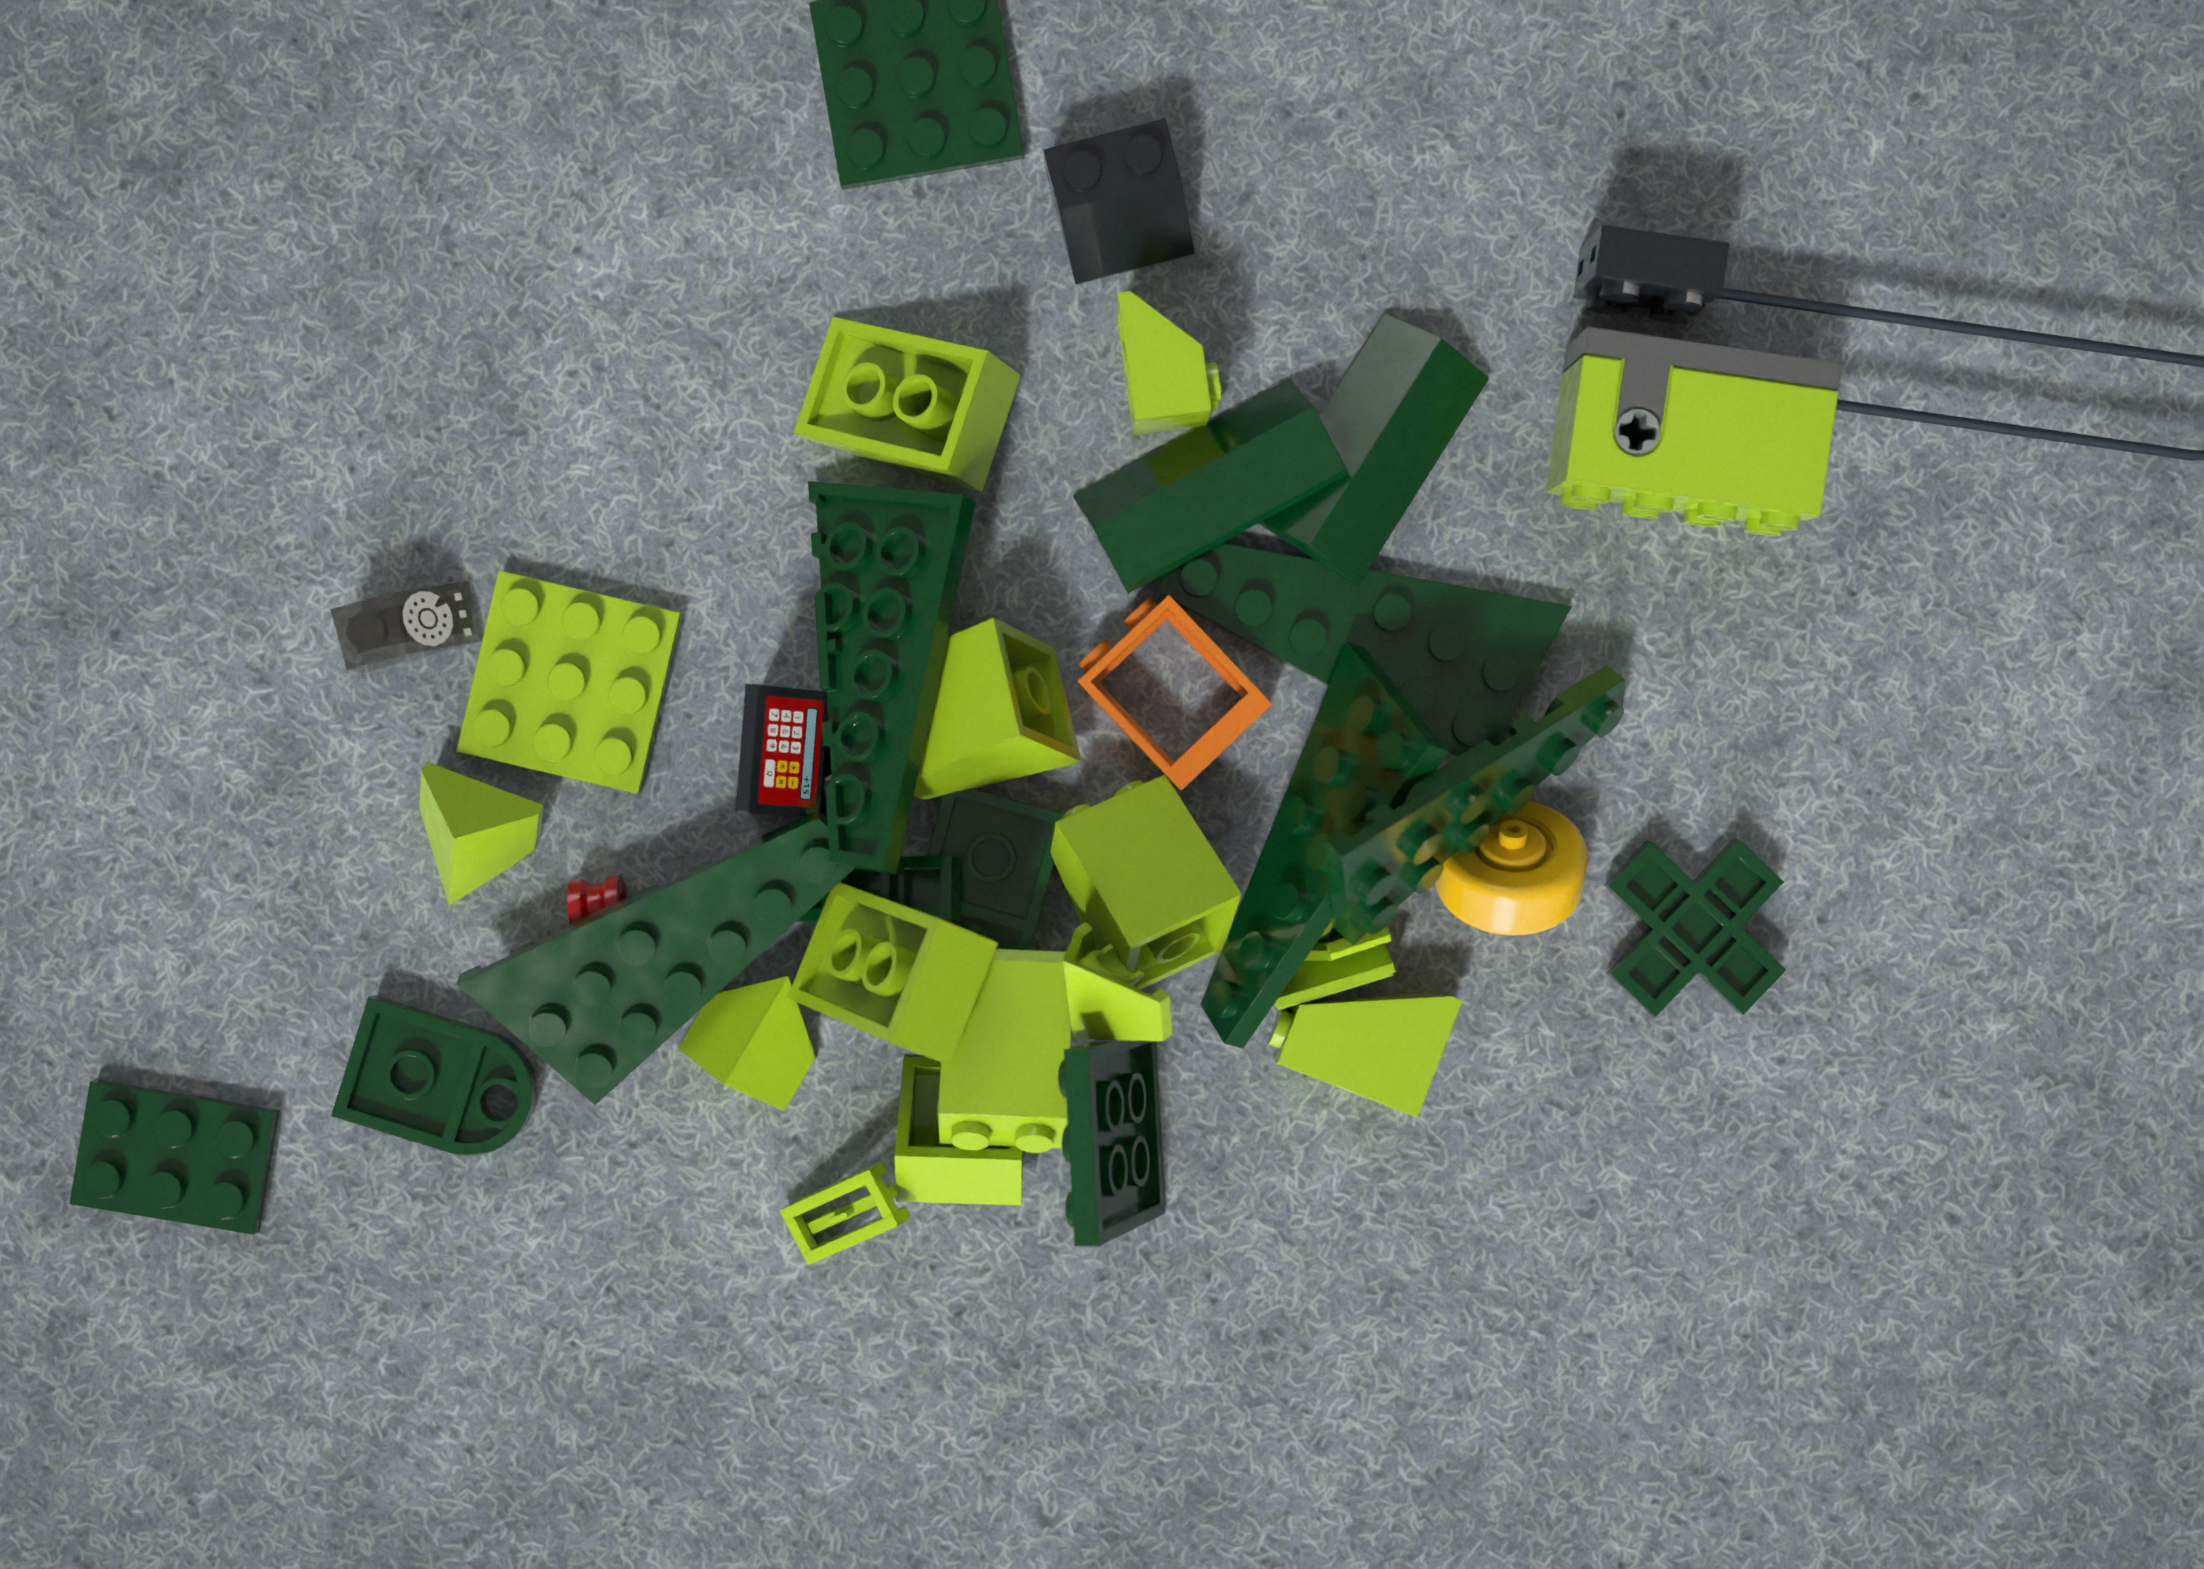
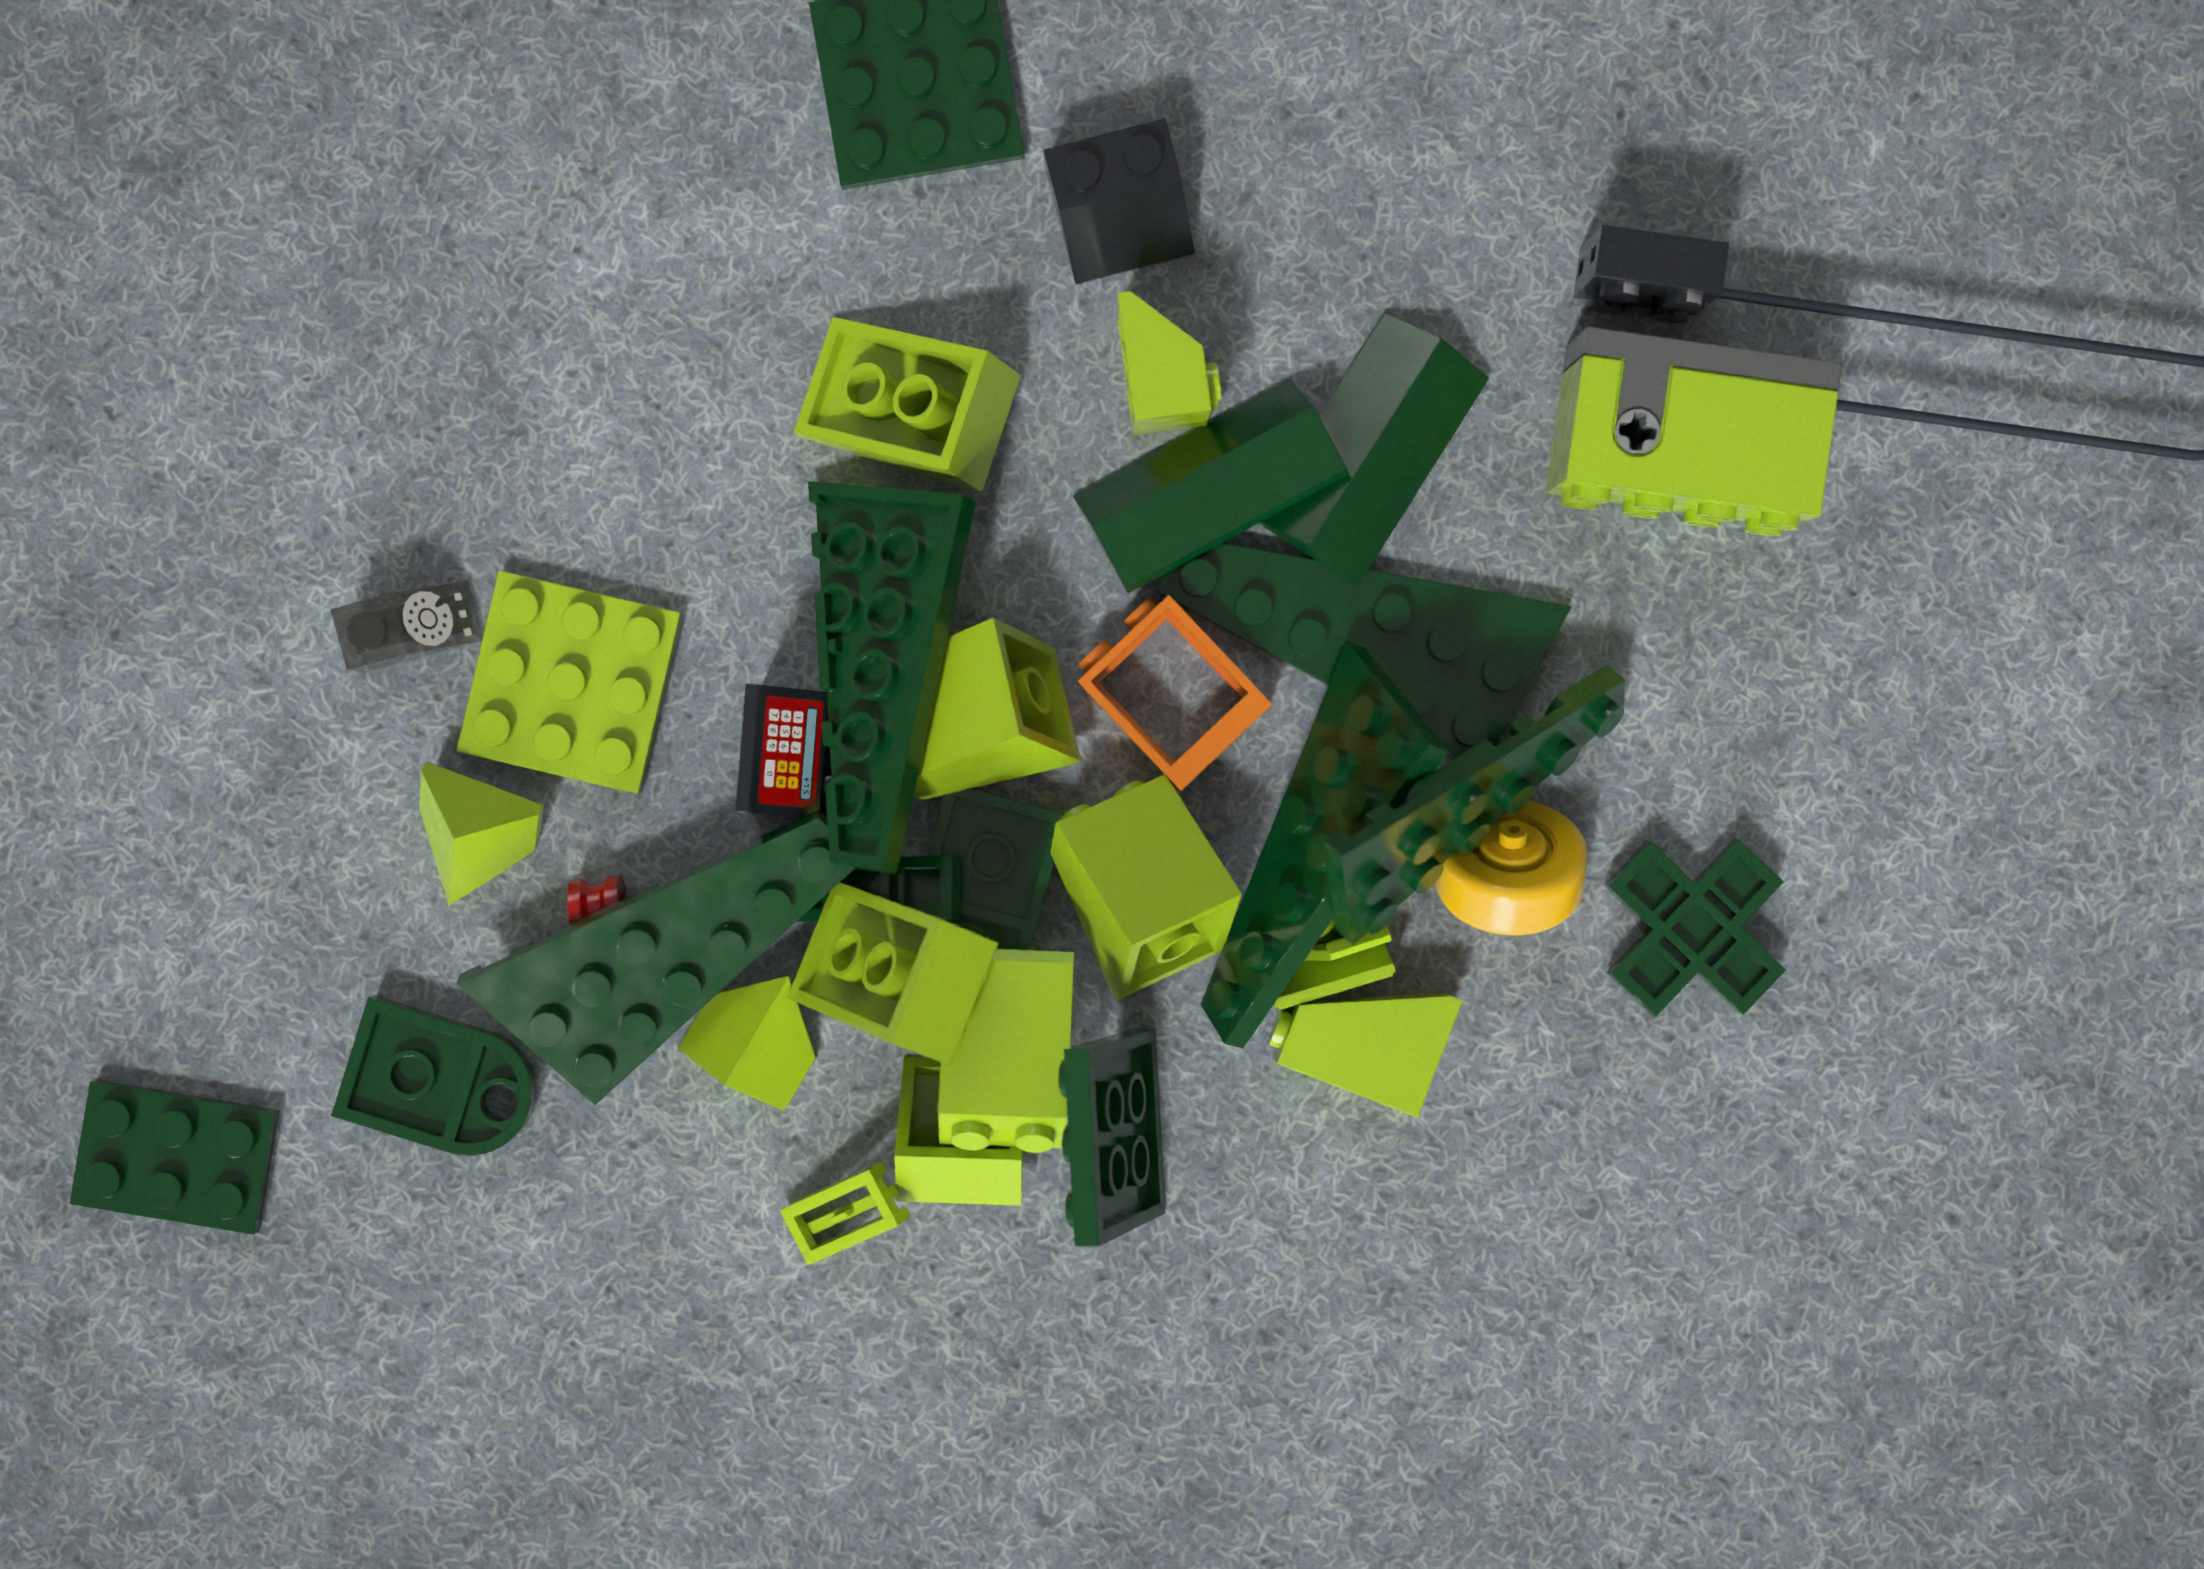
(1103, 997): lime slope -> none

